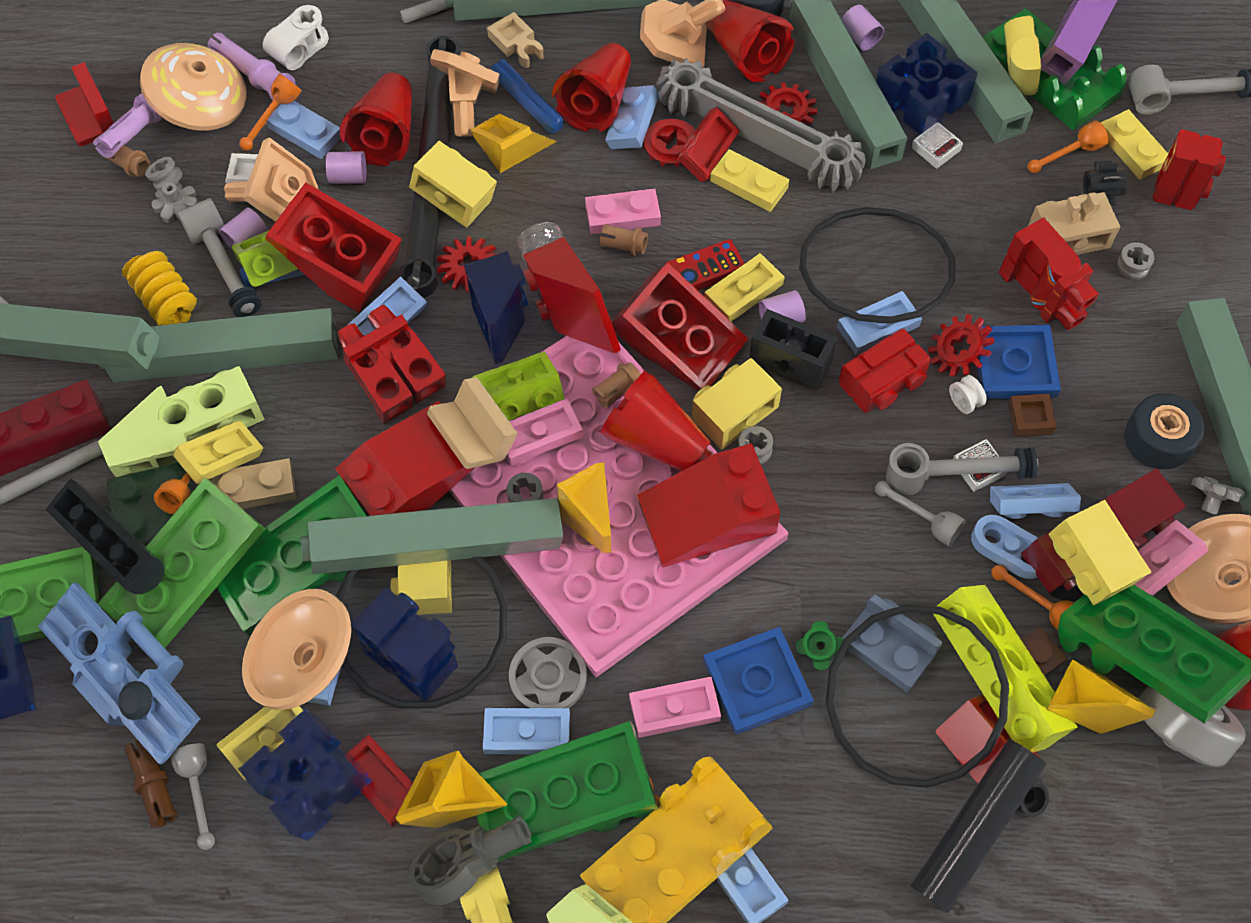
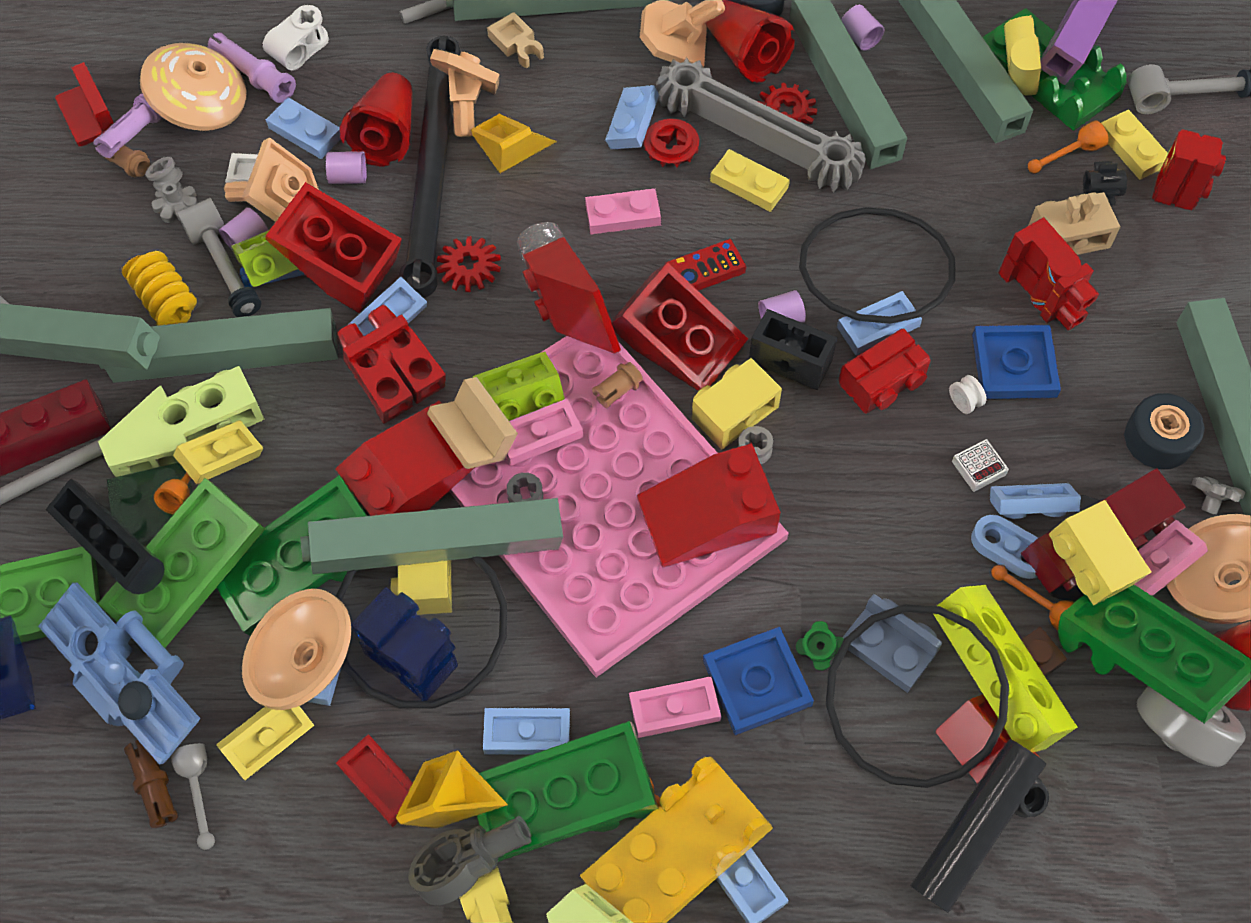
(259, 483): tan plate -> none
(283, 92): orange hinge -> none
(330, 773): clear blue brick -> none
(452, 183): light yellow brick -> none
(497, 301): clear blue slope -> none
(528, 97): blue axle -> none
(547, 674): light grey wheel -> none
(585, 506): yellow slope -> none
(593, 88): red cone -> none
(628, 240): medium nougat pin -> none
(656, 426): red cone -> none
(708, 144): red tile -> none
(745, 287): light yellow plate -> none
(913, 456): light grey piece -> none
(926, 83): clear blue brick -> none
(937, 145): white tile -> none
(944, 526): light grey hinge -> none
(957, 333): red gear -> none
(1032, 415): reddish brown plate -> none
(1096, 701): yellow slope -> none
(1144, 257): light grey bush -> none

